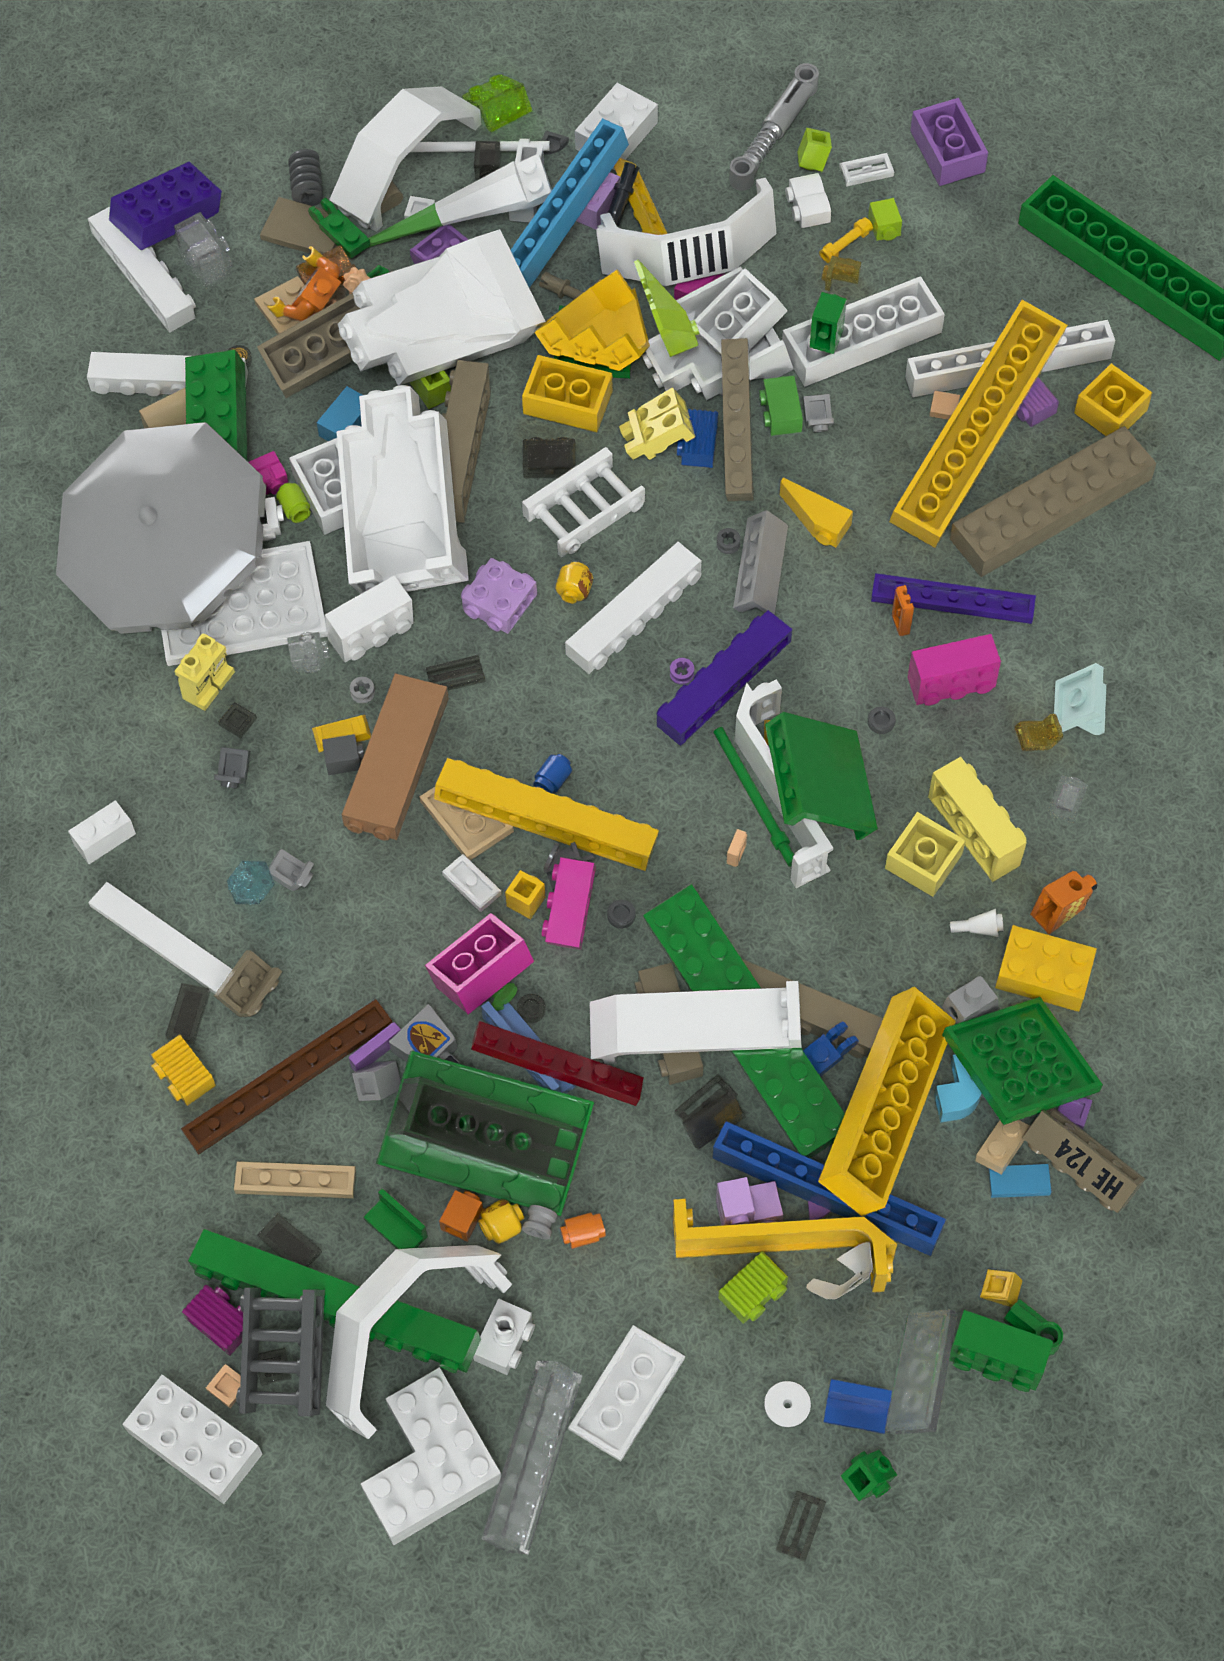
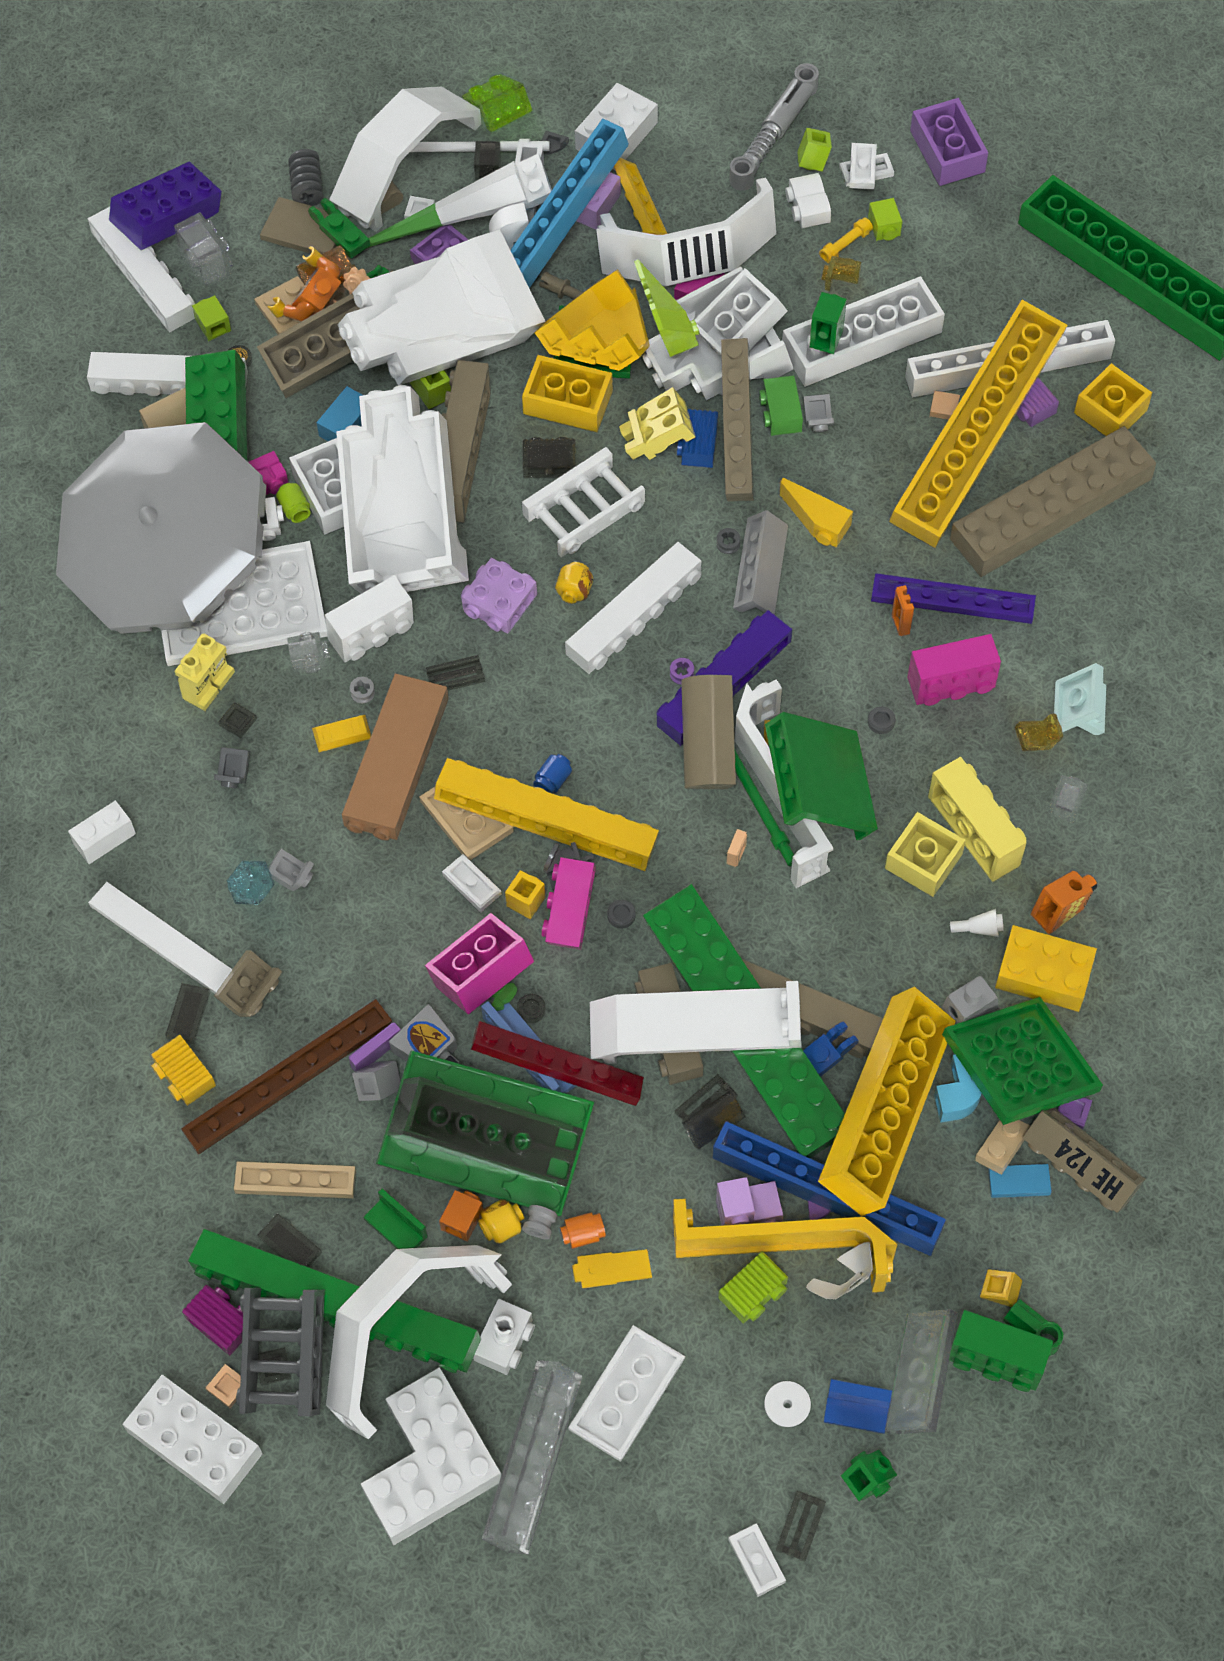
(211, 318): none -> lime brick
(342, 754): dark grey brick -> none
(511, 221): none -> white brick
(612, 1268): none -> yellow piece
(623, 191): black pin -> none
(708, 732): none -> dark tan brick
(757, 1560): none -> white plate
(862, 166): none -> white plate

